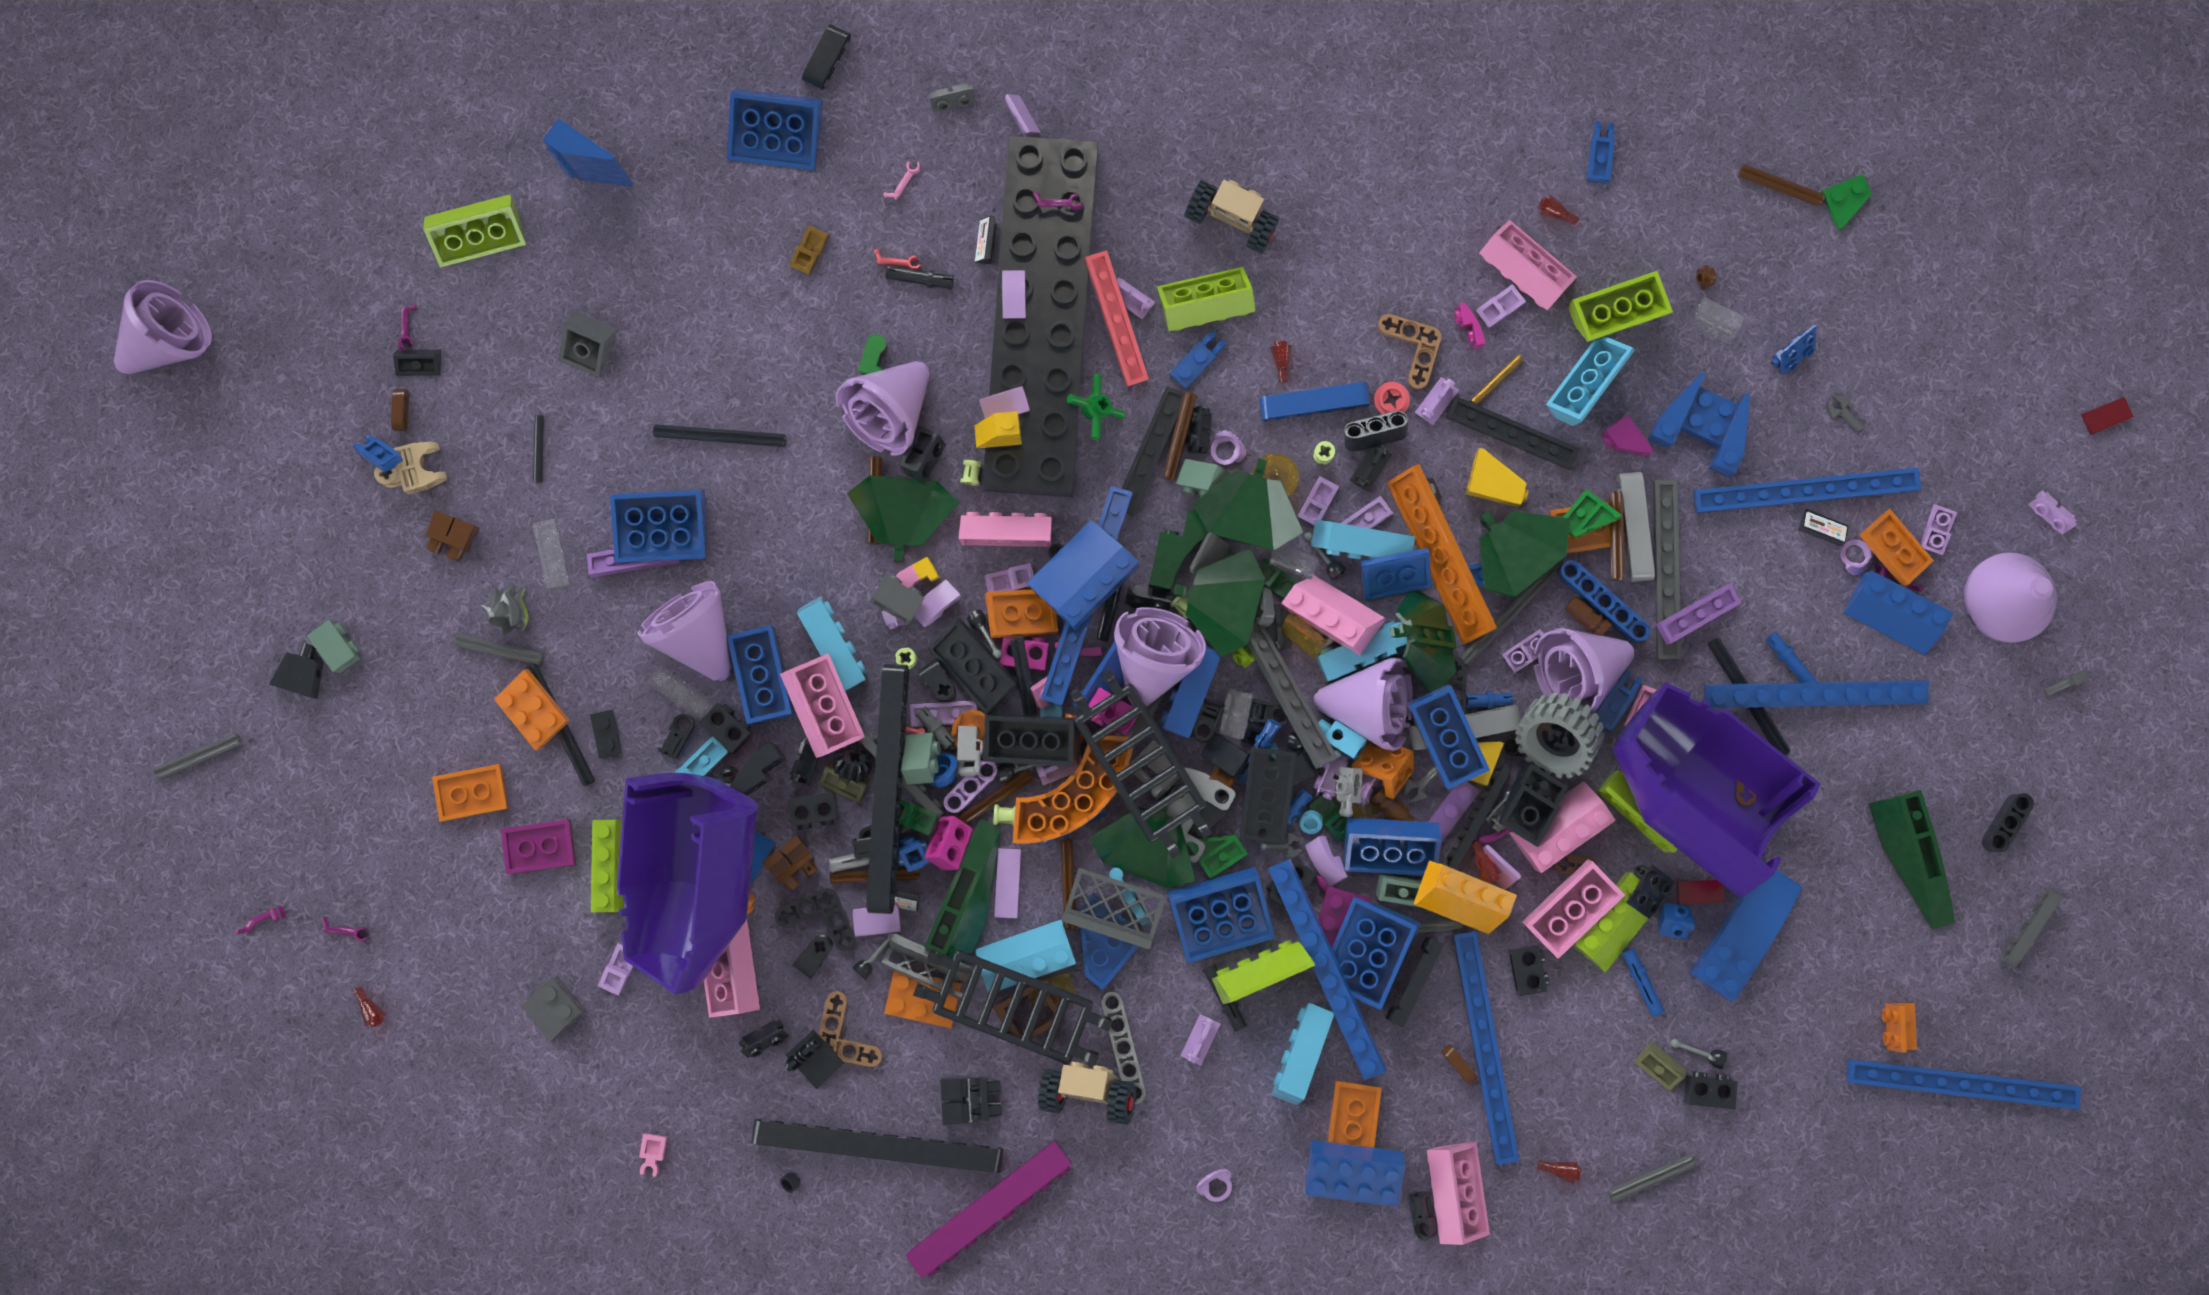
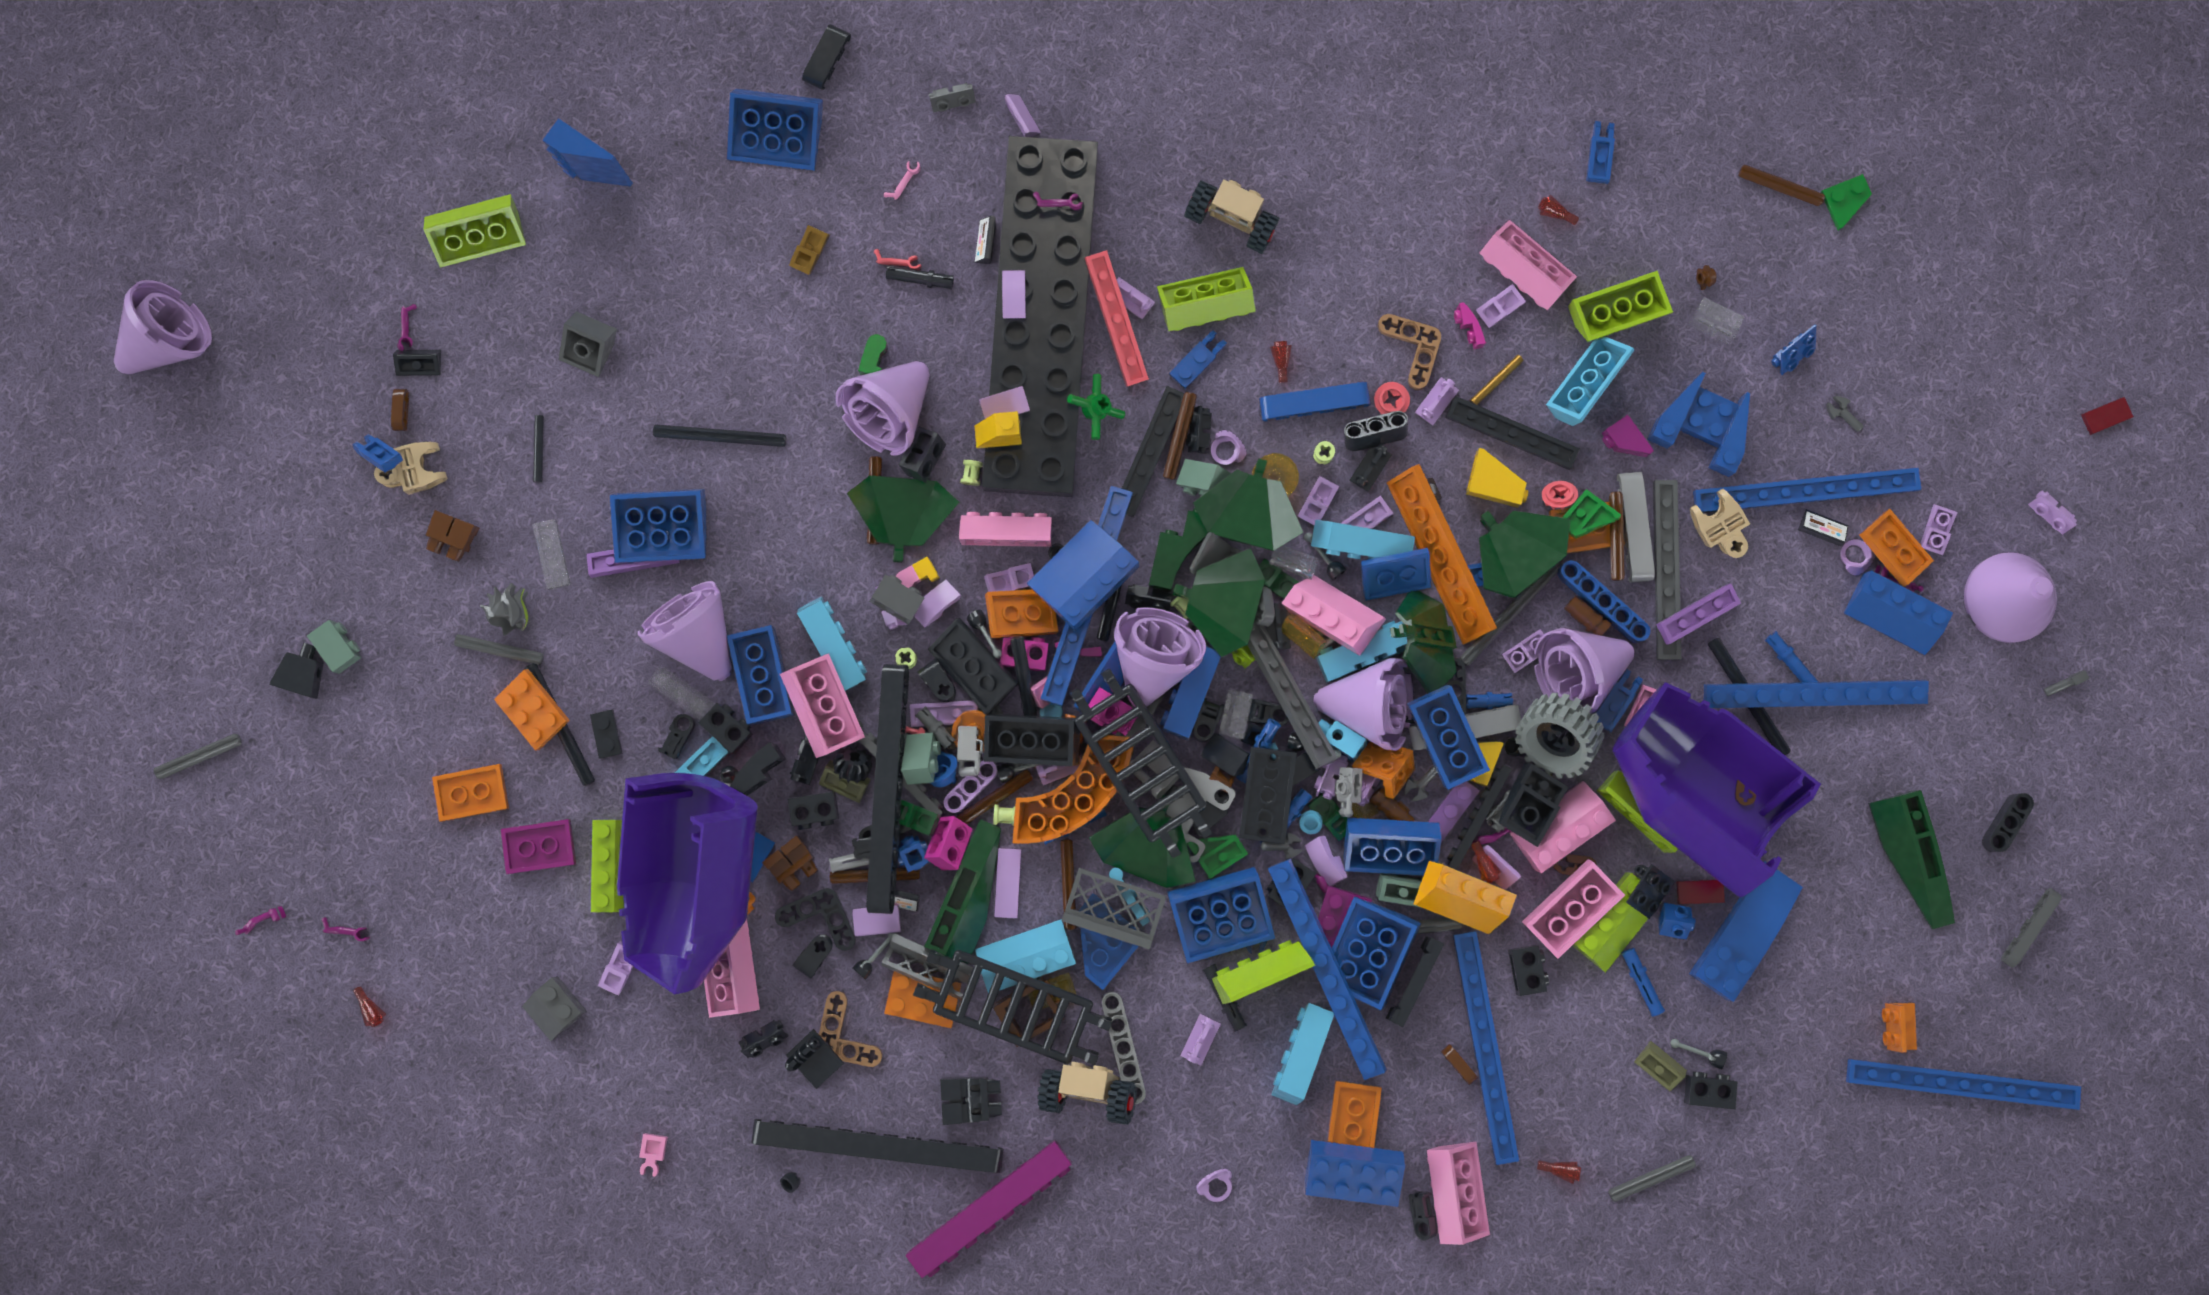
(1559, 488): none -> coral gear
(1723, 526): none -> tan piece

